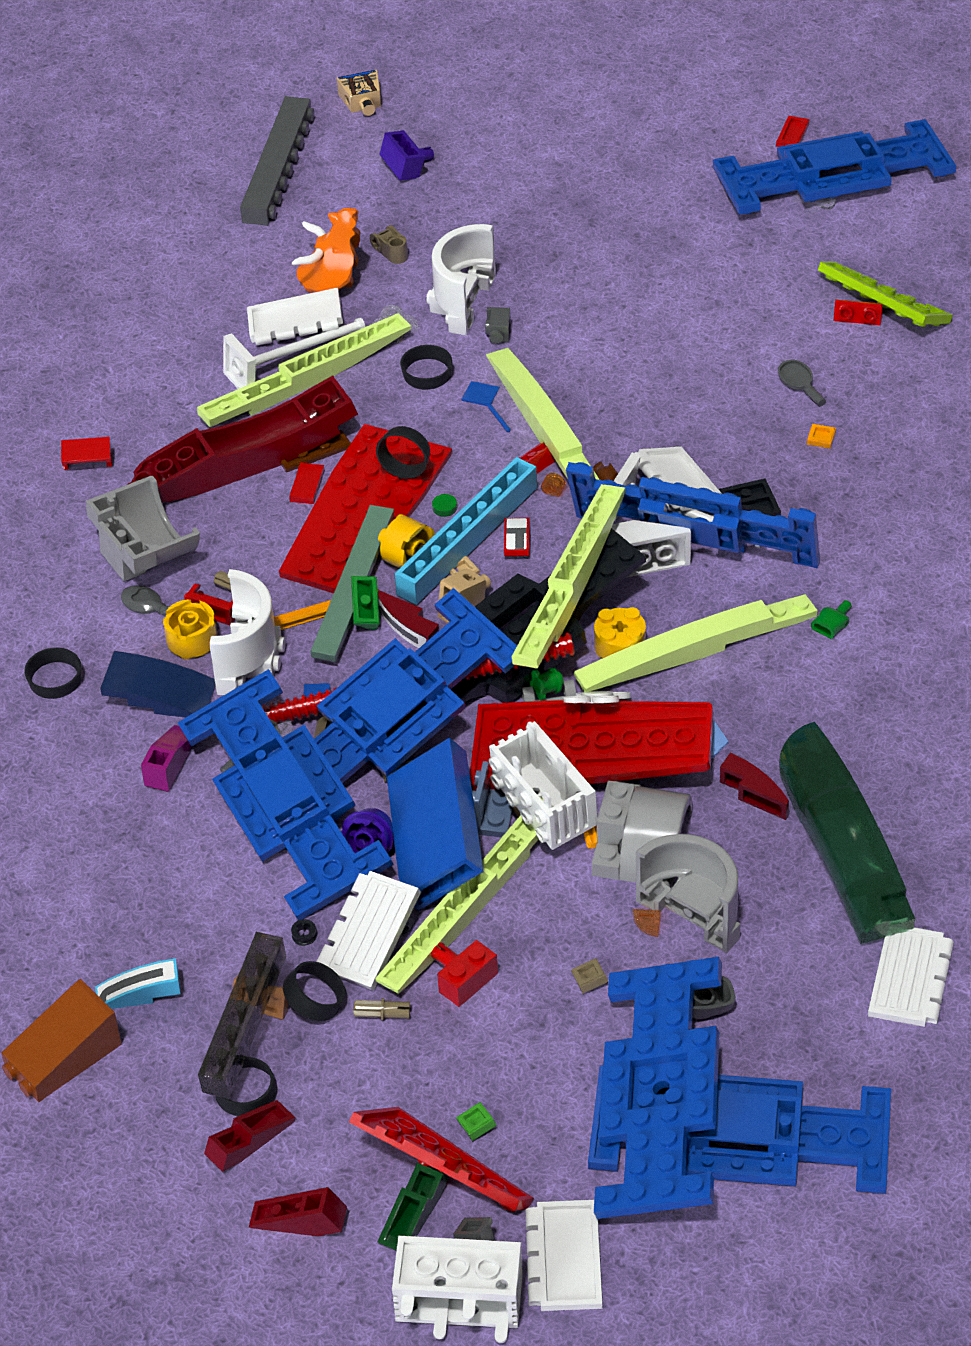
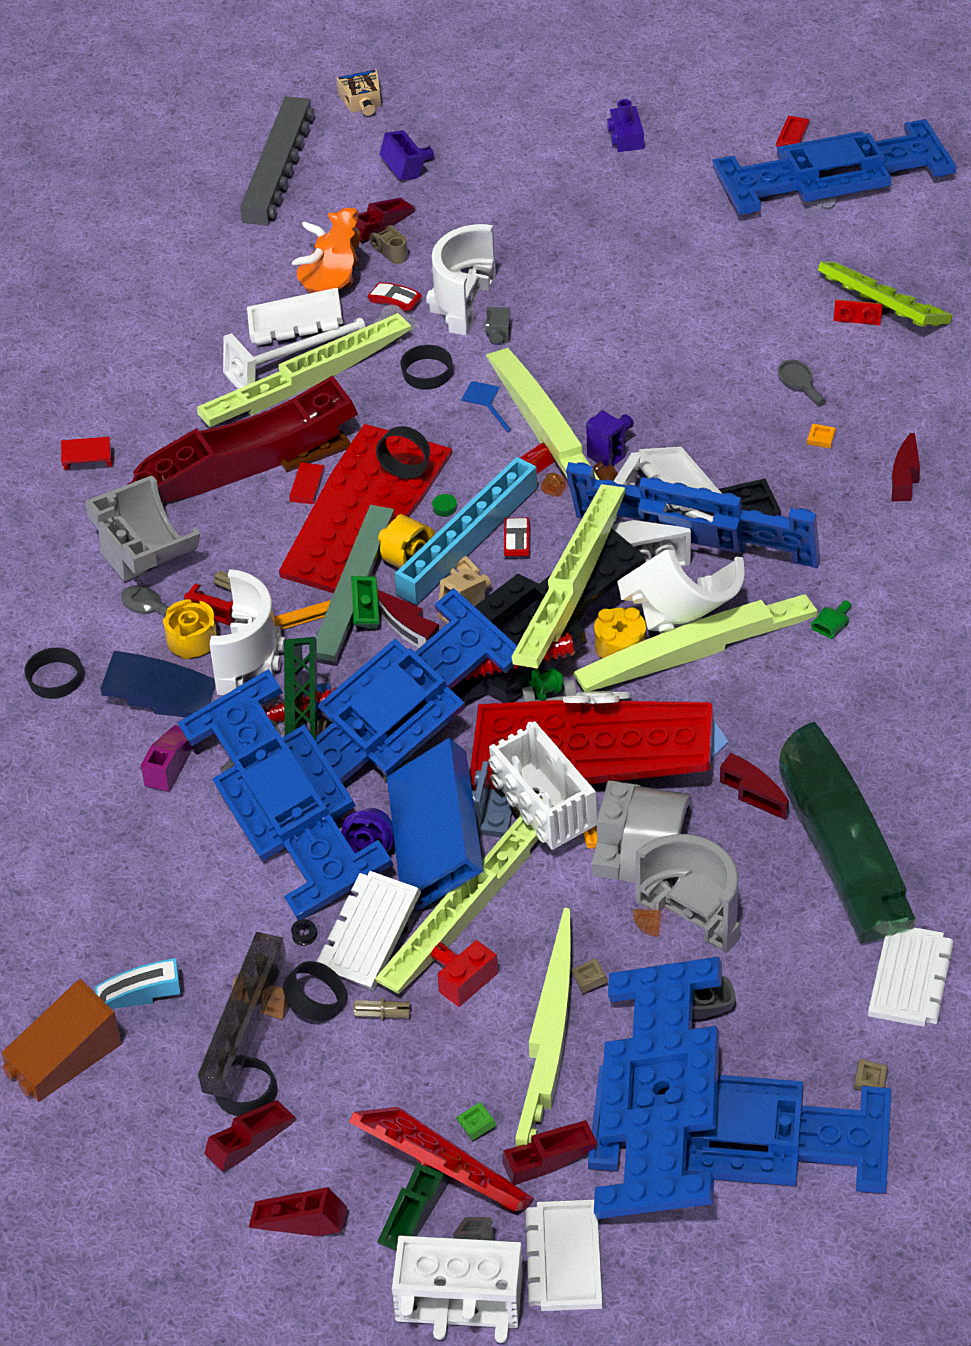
(294, 685): none -> dark green fence
(381, 215): none -> dark red slope
(394, 295): none -> slope
(548, 1034): none -> yellowish green slope
(548, 1152): none -> dark red slope
(607, 437): none -> dark purple brick
(625, 127): none -> dark purple brick
(672, 597): none -> white piece
(869, 1074): none -> dark tan tile
(905, 470): none -> dark red slope

